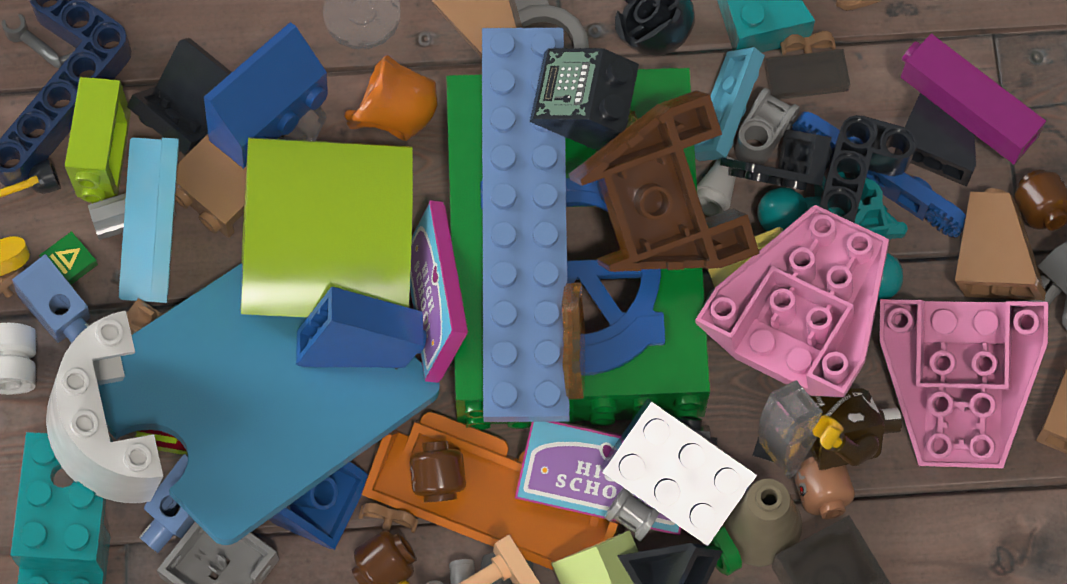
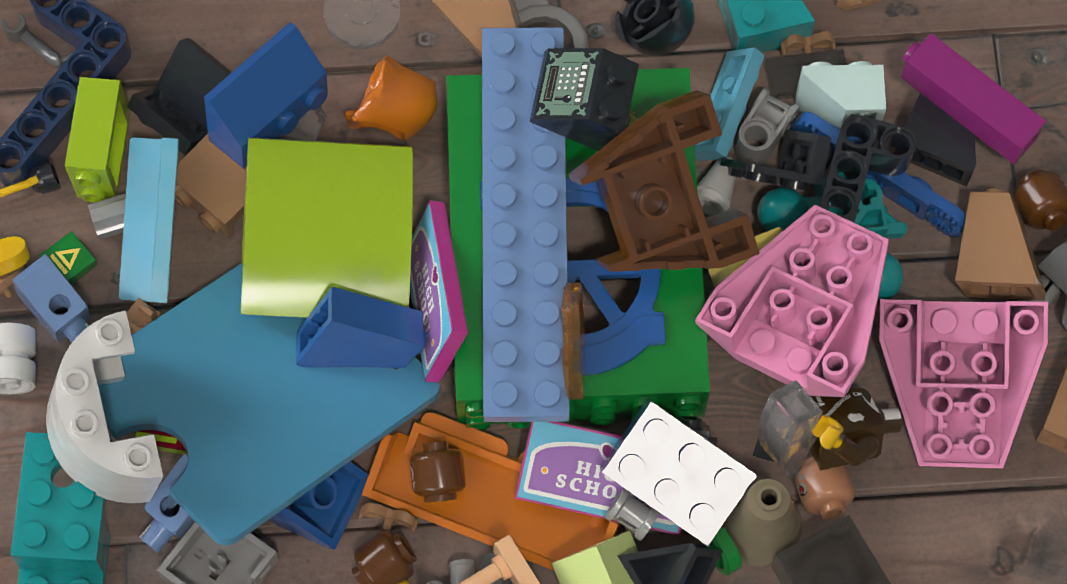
(842, 91): none -> light aqua slope

